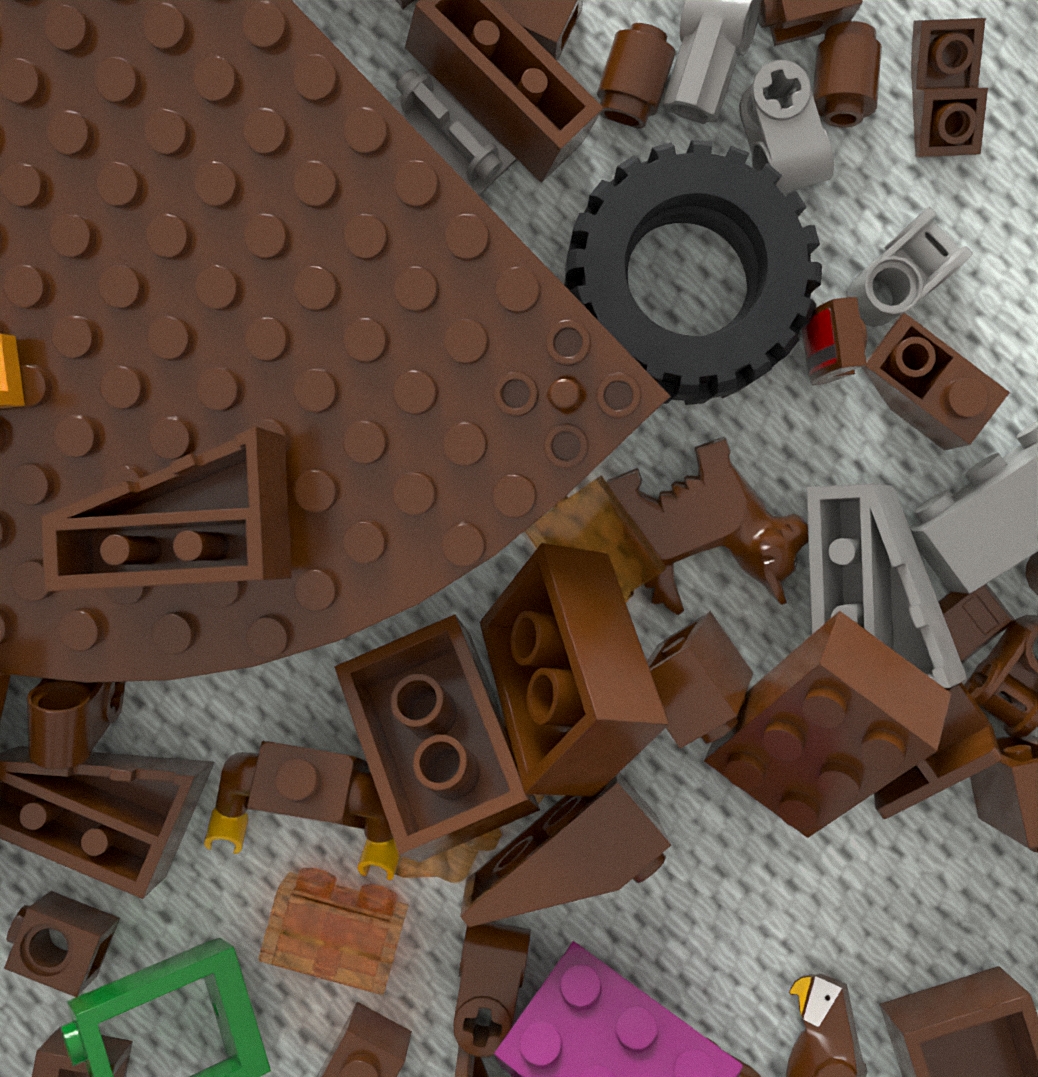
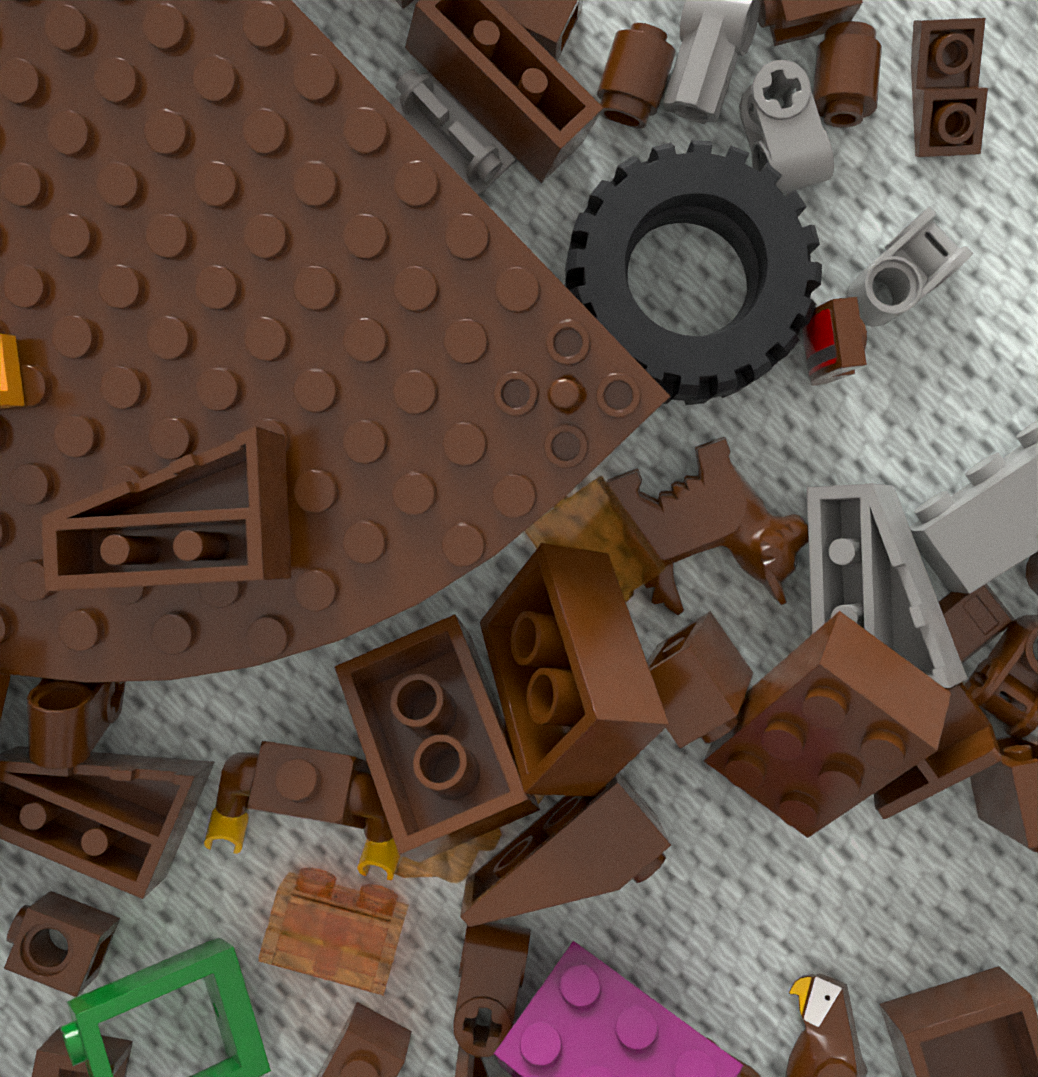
(932, 385): reddish brown slope -> none

